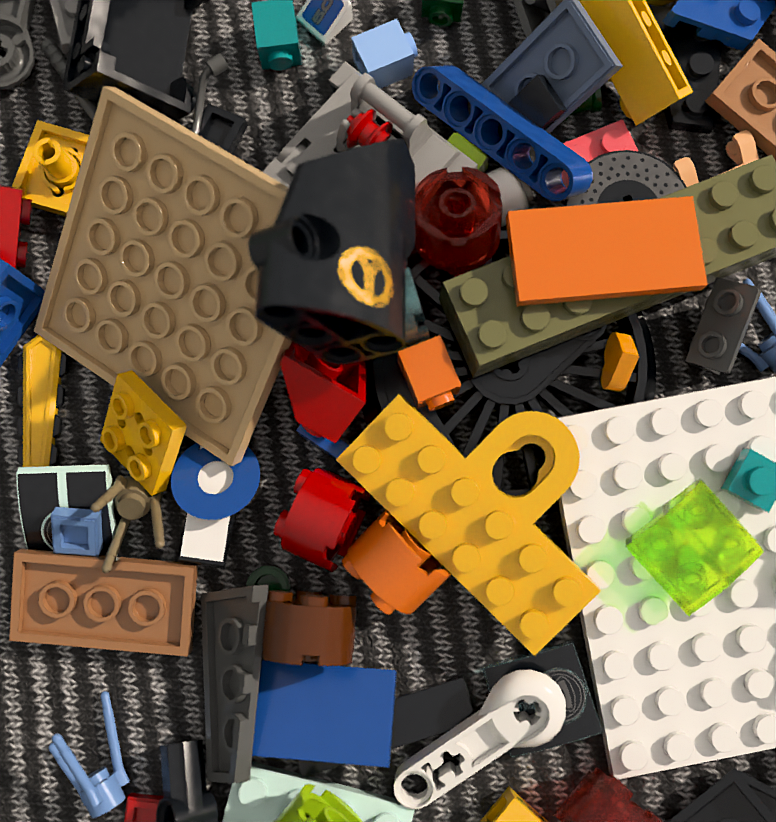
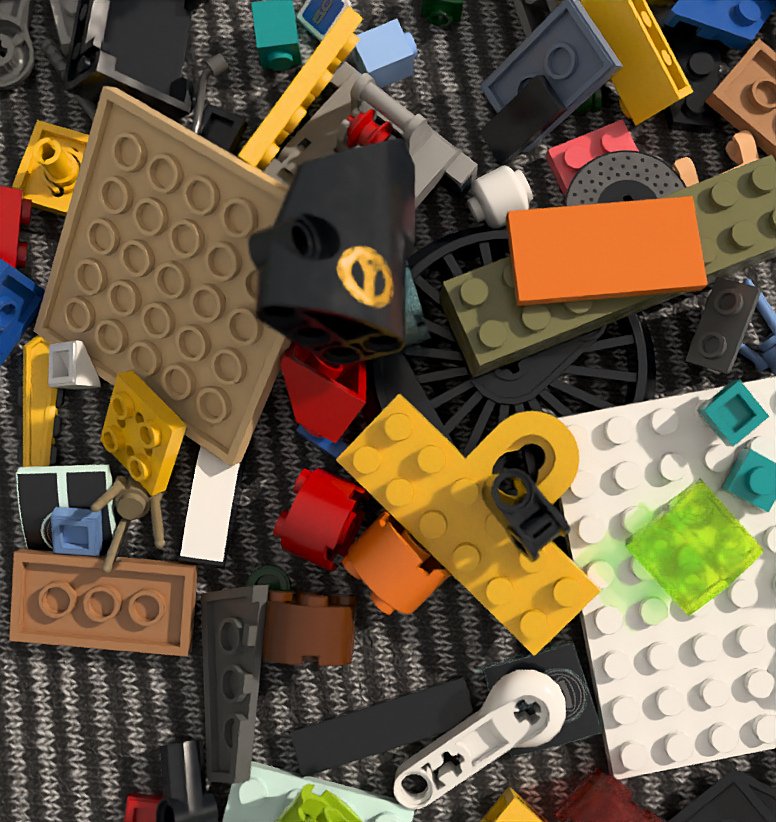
(71, 367): none -> white slope
(100, 789): medium blue plant -> none
(213, 506): blue piece -> none
(302, 91): none -> yellow plate
(325, 714): blue tile -> none
(429, 374): orange brick -> none
(457, 219): clear red brick -> none
(470, 151): lime tile -> none
(518, 135): blue beam -> none
(531, 519): none -> black piece
(619, 360): light orange tile -> none
(733, 413): none -> teal plate

